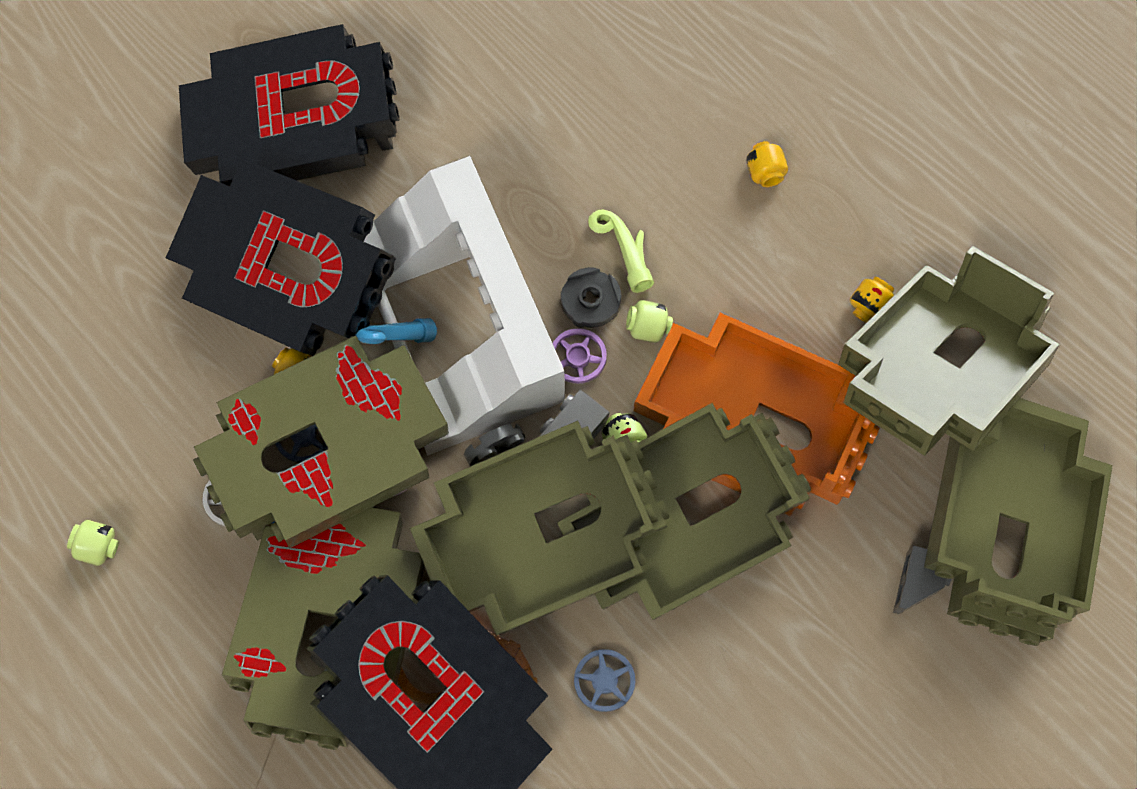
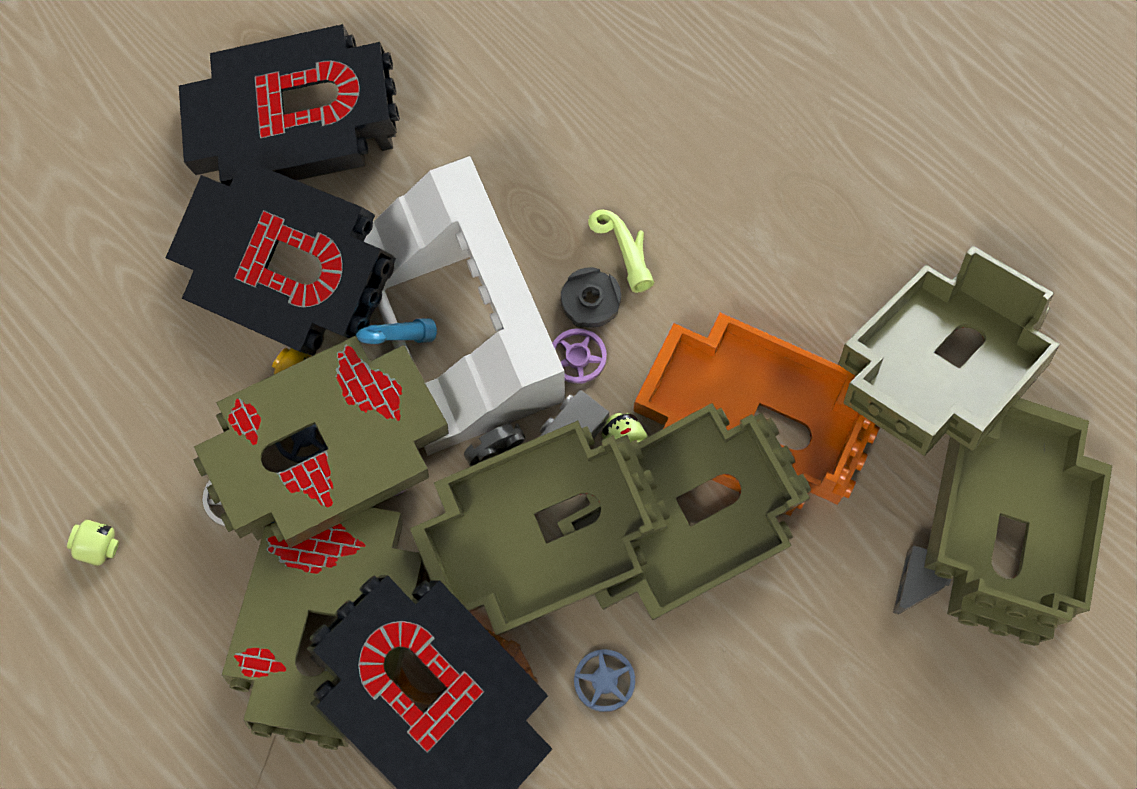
(648, 321): yellowish green head -> none
(767, 164): yellow head -> none
(870, 298): yellow head -> none

